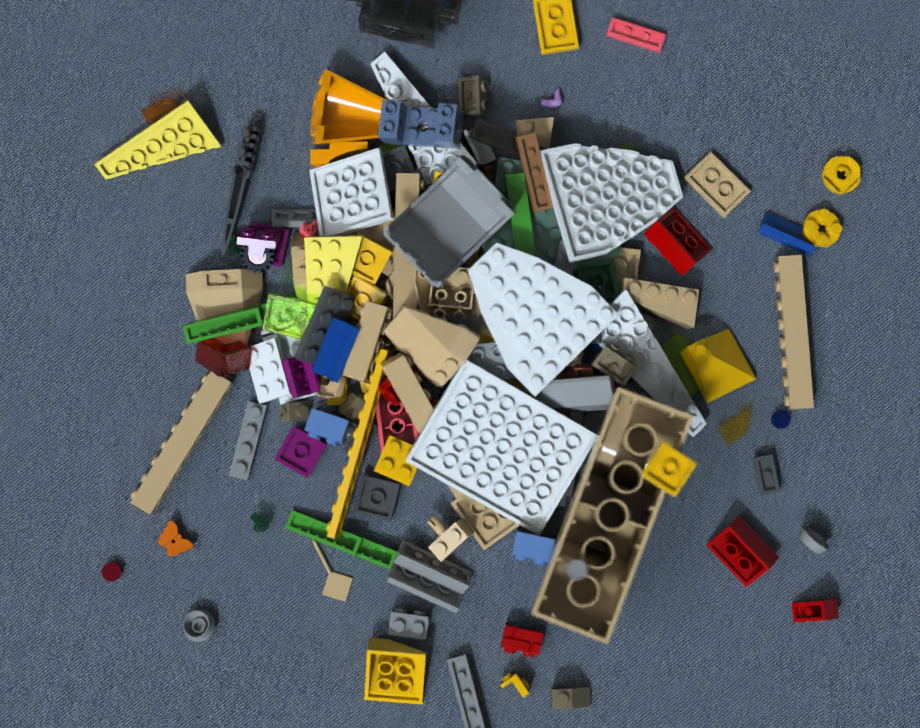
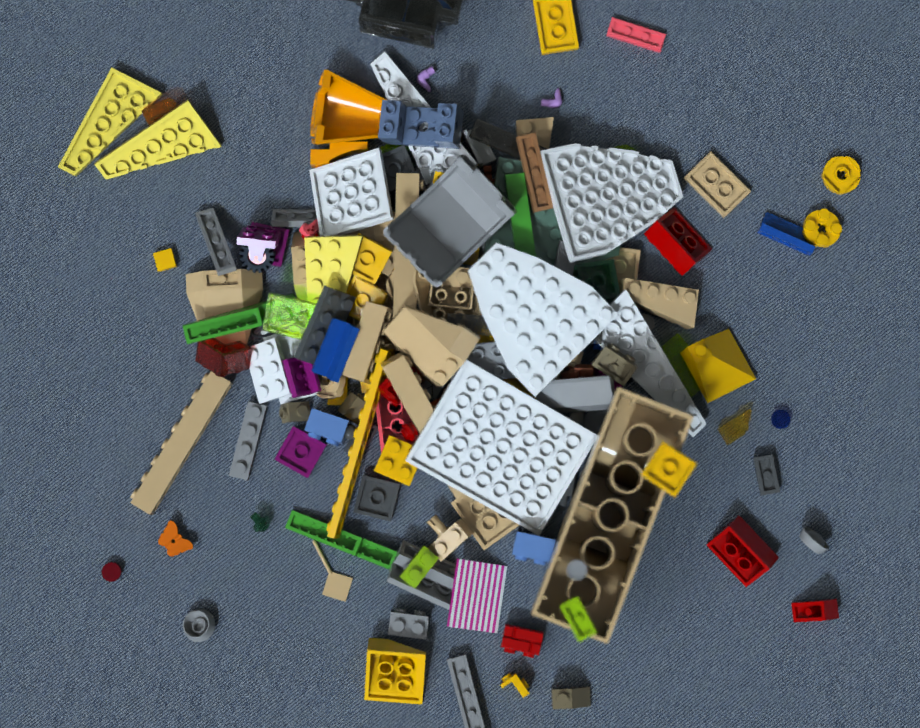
(110, 114): none -> light yellow wing
(164, 260): none -> yellow tile
(215, 241): none -> light grey plate
(233, 246): clear green plate -> none
(241, 173): dark grey piece -> none
(409, 431): none -> red plate
(418, 567): none -> lime plate
(421, 78): none -> lavender animal
(473, 95): dark tan bracket -> none
(477, 596): none -> sticker
(578, 619): none -> lime plate
(794, 332): tan brick -> none

